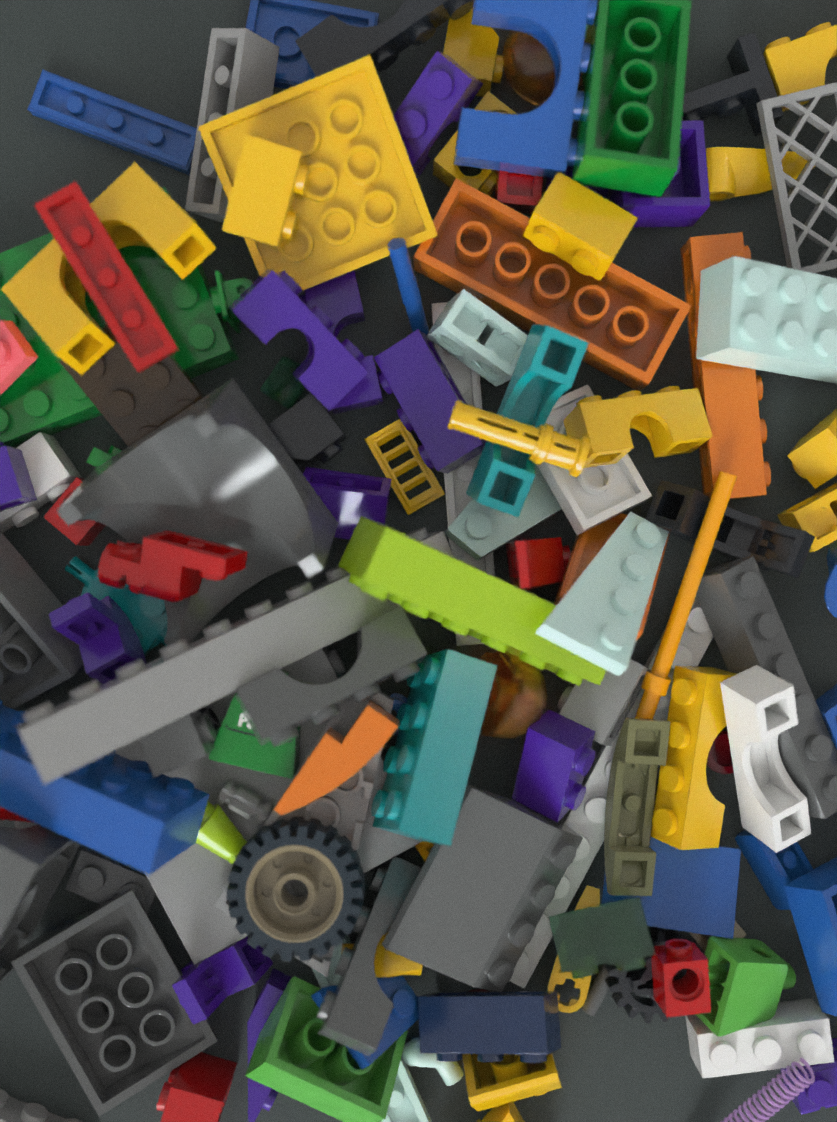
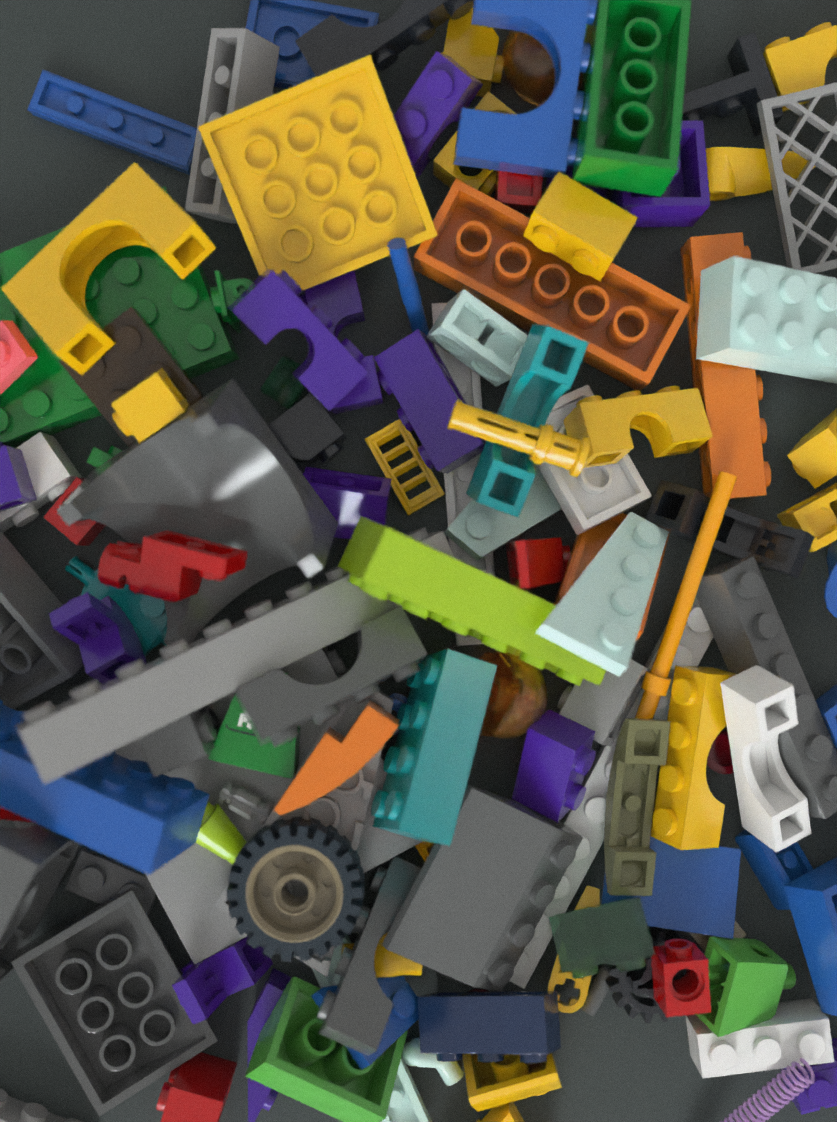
(106, 277): red plate -> none
(148, 406): none -> yellow brick
(265, 192): yellow brick -> none

